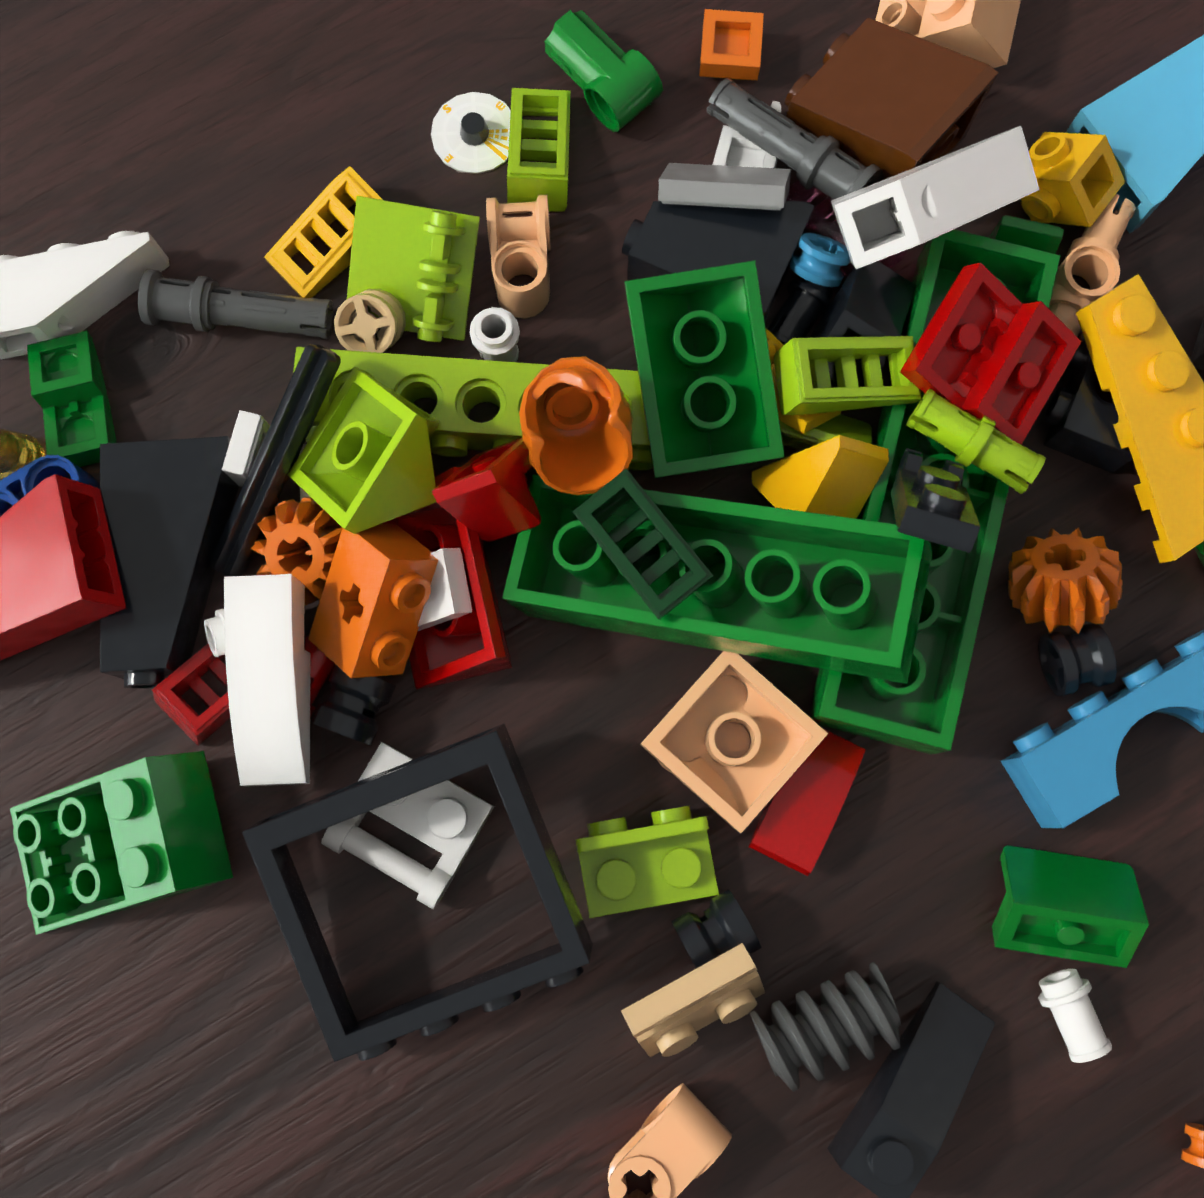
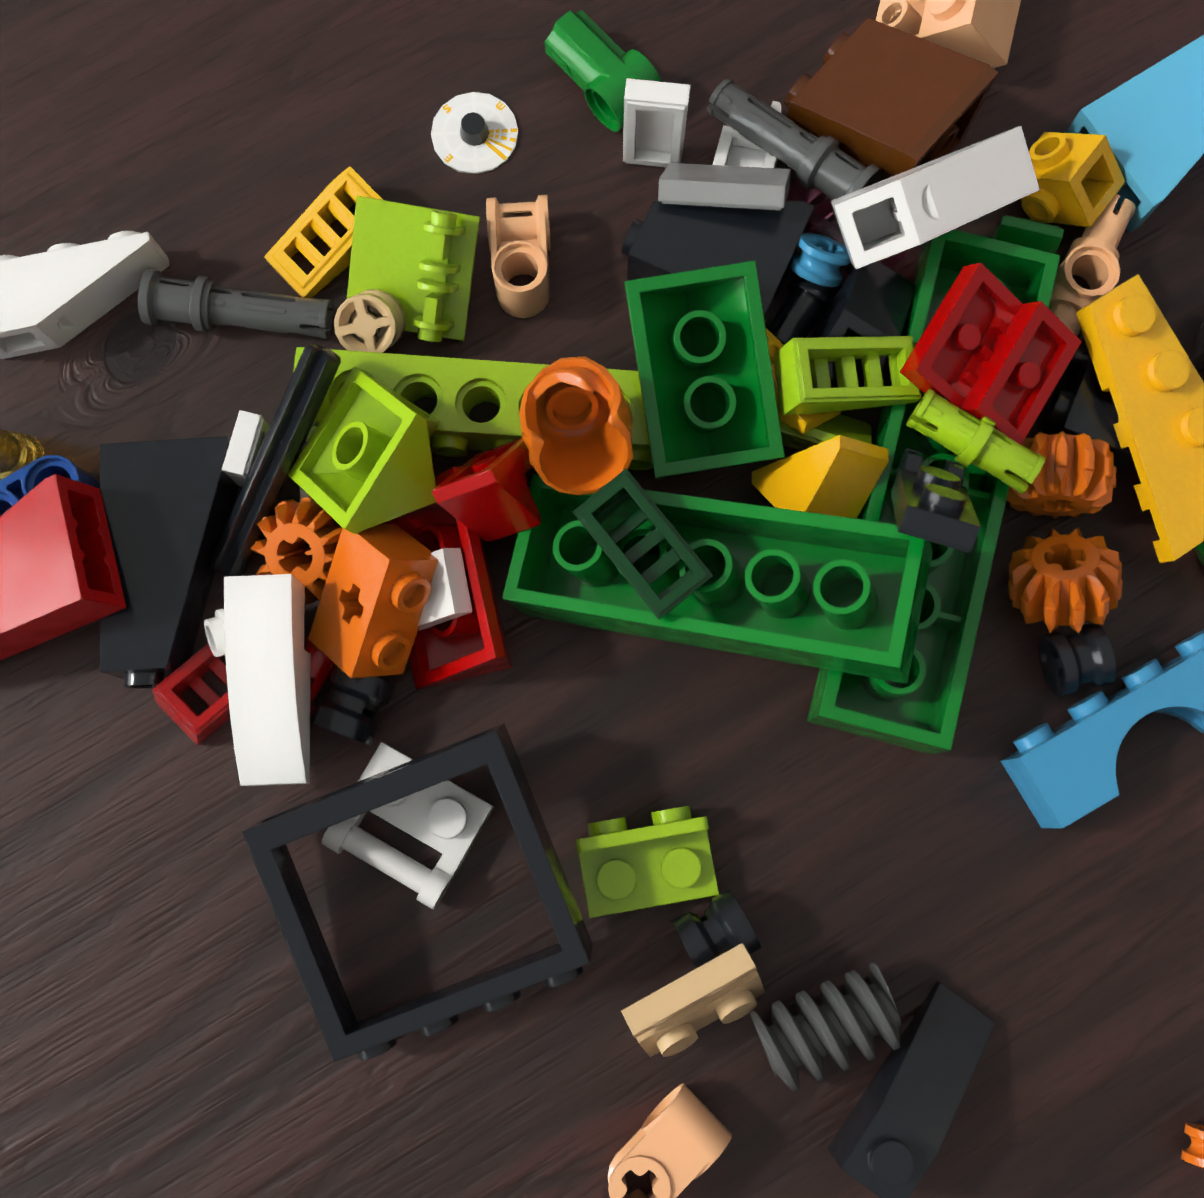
(73, 397): green slope -> none
(120, 840): green slope -> none
(495, 334): white pin -> none
(531, 179): lime slope -> none
(654, 122): none -> white tile
(731, 44): orange plate -> none
(734, 739): light nougat slope -> none
(808, 804): red slope -> none
(1069, 907): green panel -> none
(1073, 480): none -> orange gear
(1075, 1016): white pin -> none

